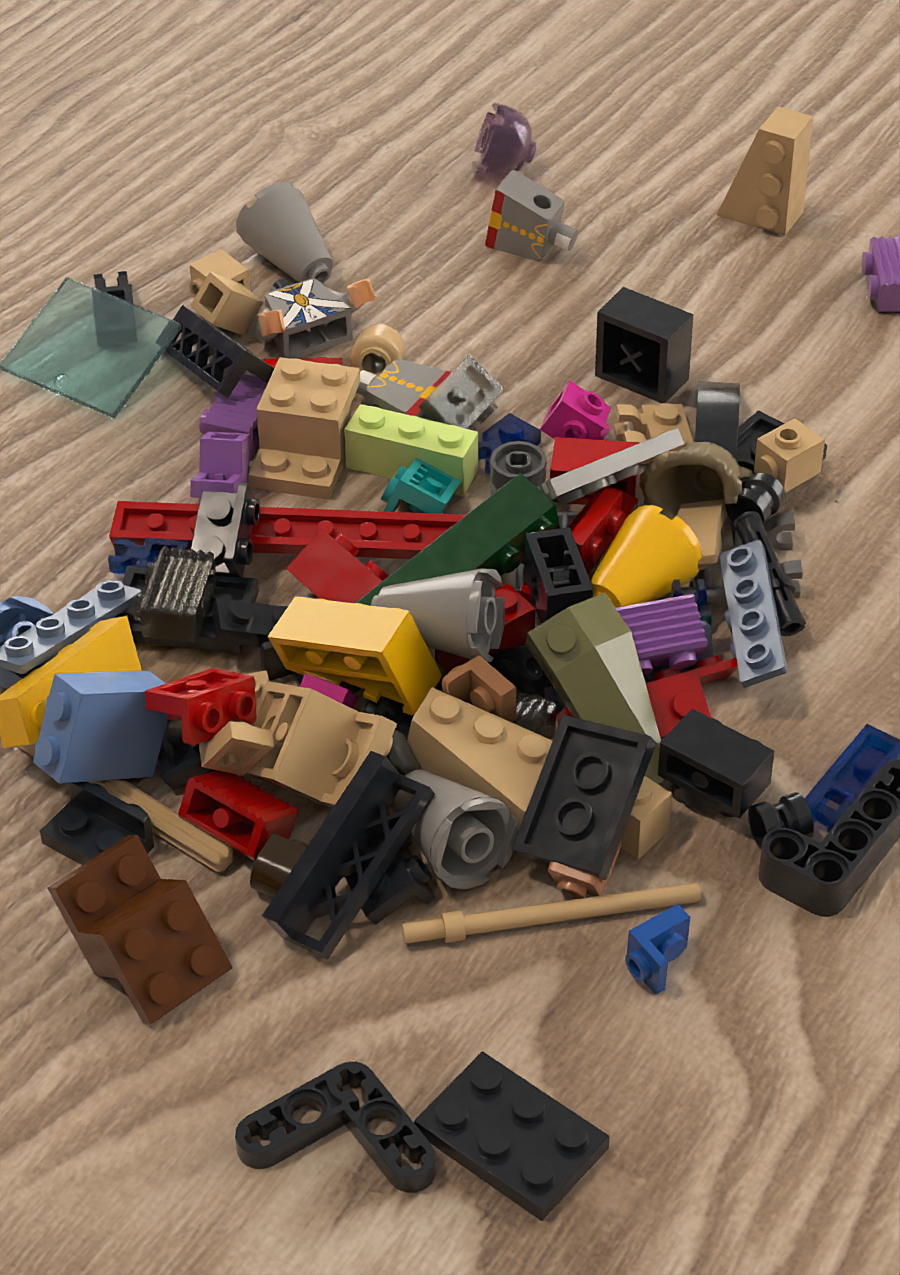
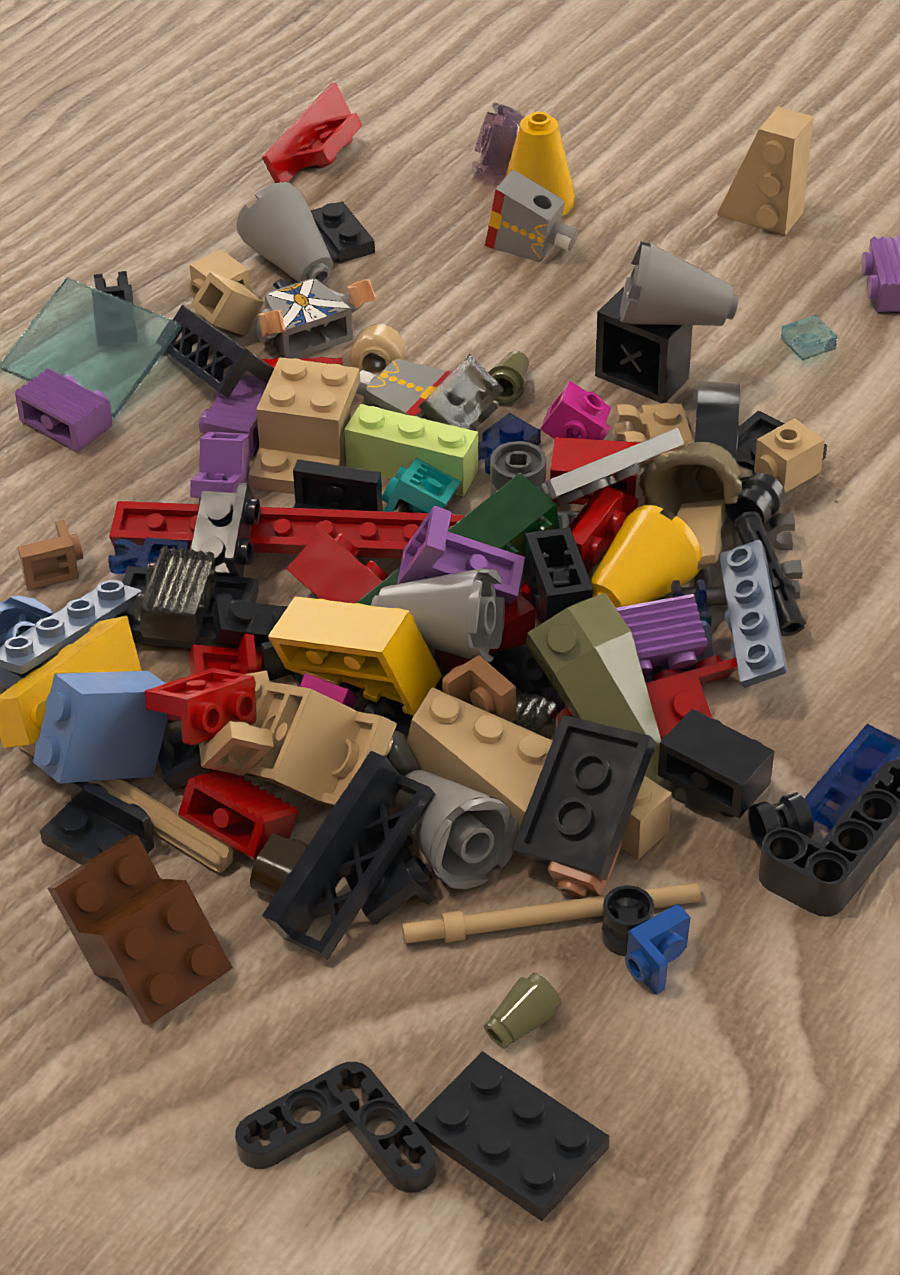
(51, 559): none -> medium nougat bracket
(63, 409): none -> medium lavender brick
(240, 660): none -> red bracket
(313, 137): none -> bracket
(336, 487): none -> black bracket
(342, 232): none -> black plate
(439, 553): none -> medium lavender bracket
(511, 375): none -> olive cone
(523, 1009): none -> olive cone
(542, 157): none -> yellow cone
(622, 911): none -> black wheel
(674, 292): none -> light grey cone
(809, 337): none -> clear light blue plate

